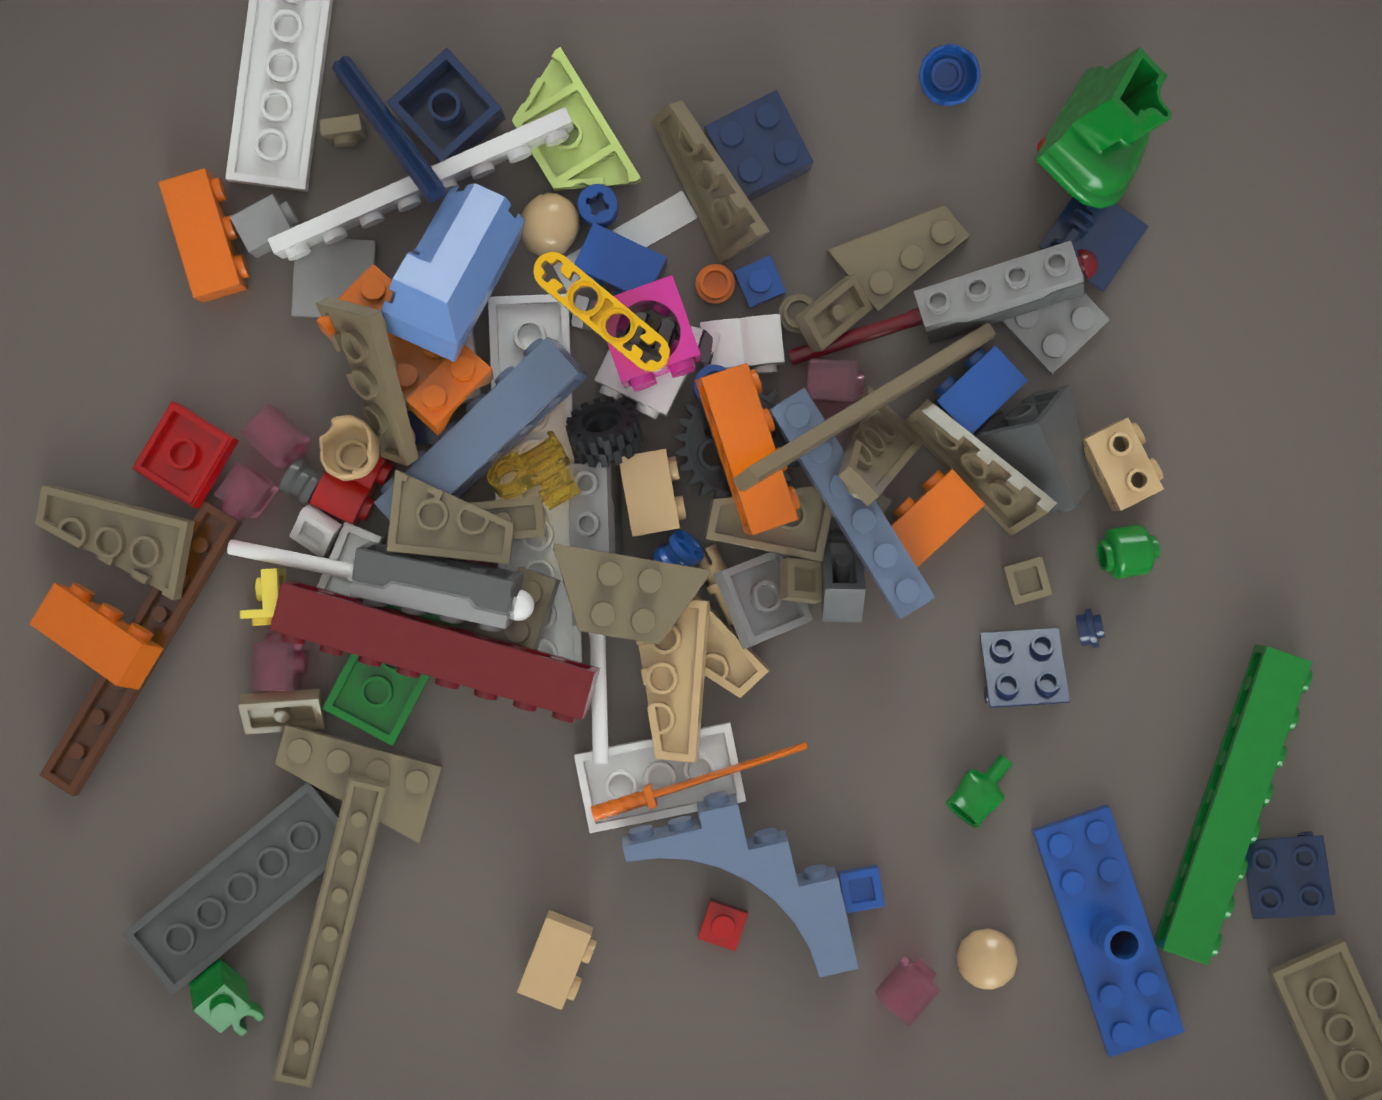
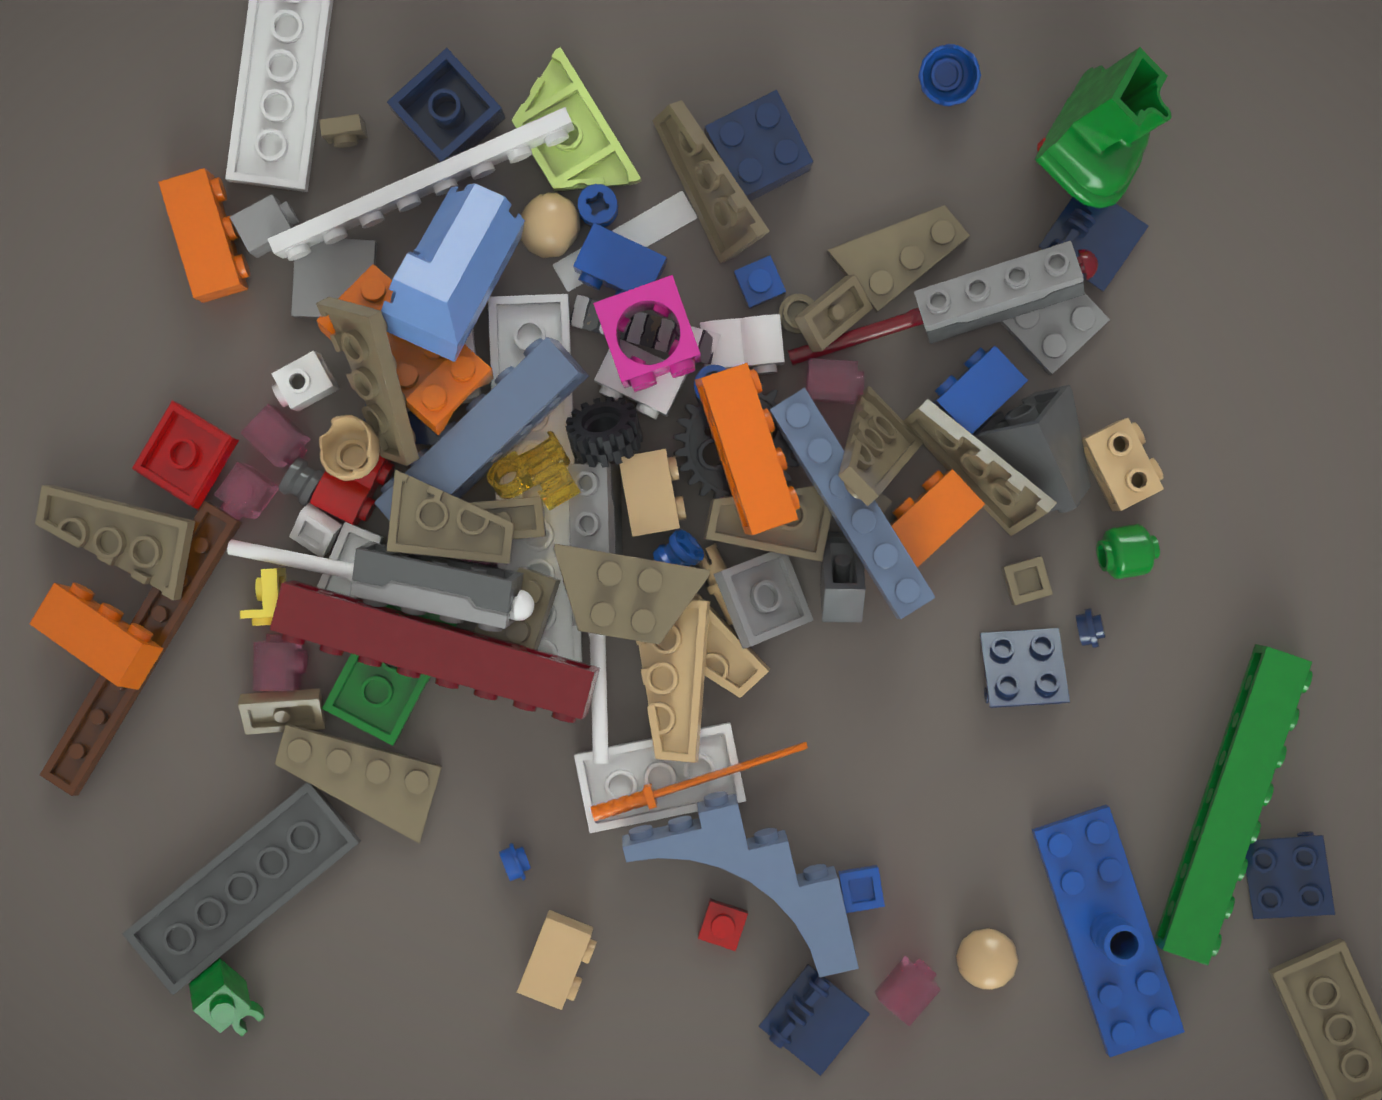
(304, 382): none -> white brick
(330, 930): dark tan tile -> none
(389, 129): dark blue axle -> none
(515, 862): none -> blue plate
(604, 309): yellow beam -> none
(715, 284): orange plate -> none
(801, 580): dark tan plate -> none
(813, 1020): none -> dark blue hinge
(863, 408): dark tan tile -> none
(979, 793): green piece -> none

